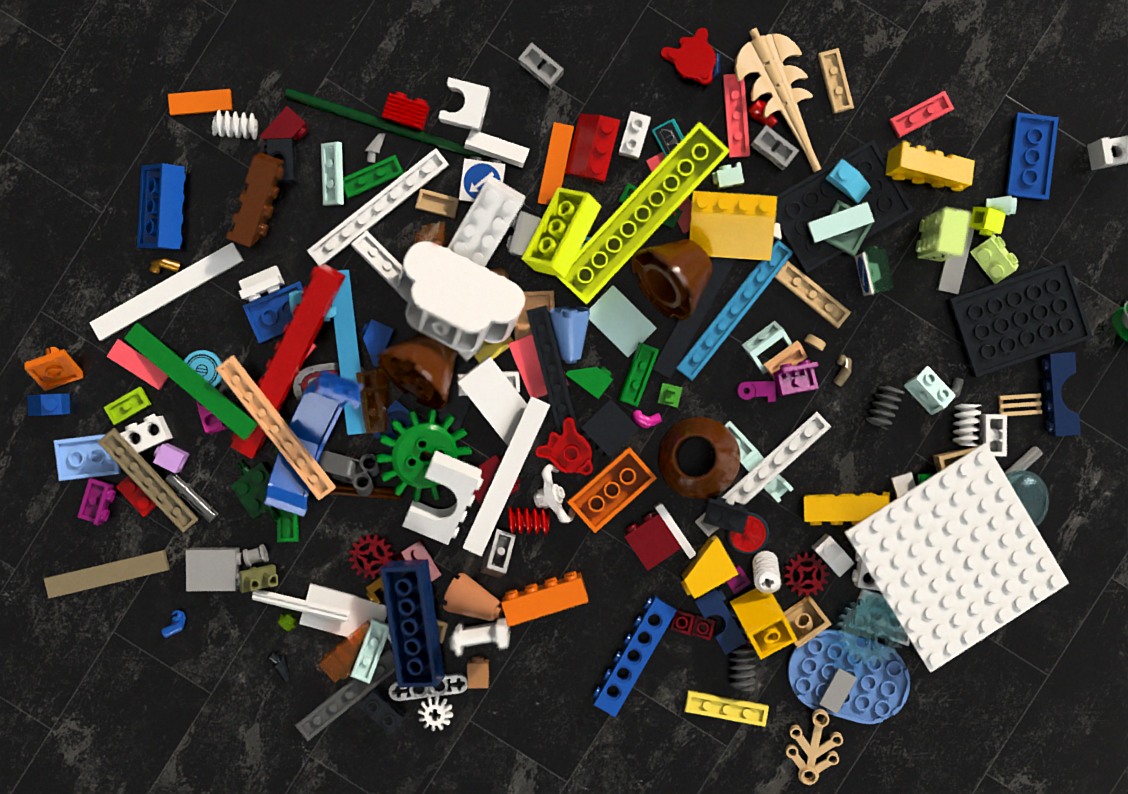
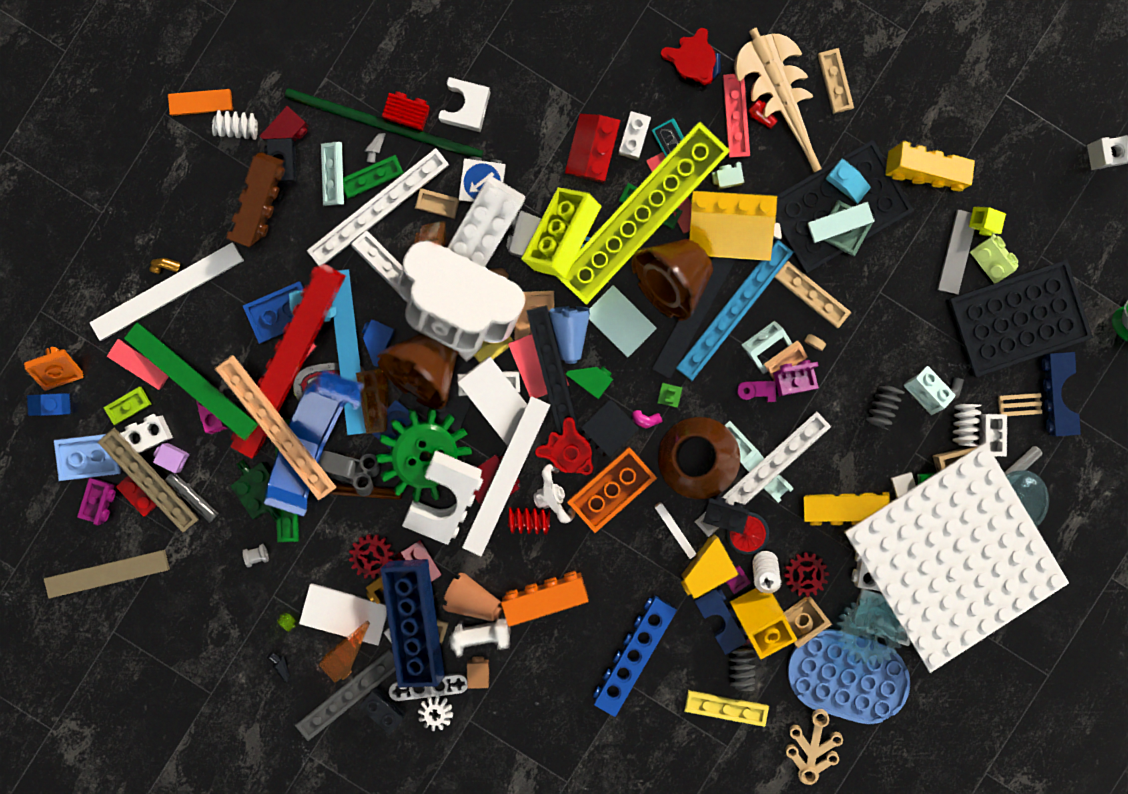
(161, 206): blue slope -> none
(177, 624): blue arm -> none
(205, 363): medium azure tile -> none
(213, 569): light grey brick -> none
(258, 578): olive hips -> none
(259, 283): white bracket -> none
(301, 605): white axle -> none
(370, 651): light aqua tile -> none
(496, 148): white tile -> none
(498, 554): light grey slope -> none
(541, 66): light grey brick -> none
(555, 162): orange tile -> none
(638, 374): green tile -> none
(652, 540): dark red piece -> none
(693, 624): dark red slope -> none
(774, 147): light grey brick -> none
(832, 554): white slope -> none
(837, 690): light grey tile -> none
(845, 372): dark tan arm -> none
(874, 271): clear green piece -> none
(921, 114): coral tile -> none
(943, 235): yellowish green brick -> none
(1003, 204): light aqua cone -> none
(1032, 156): blue plate -> none

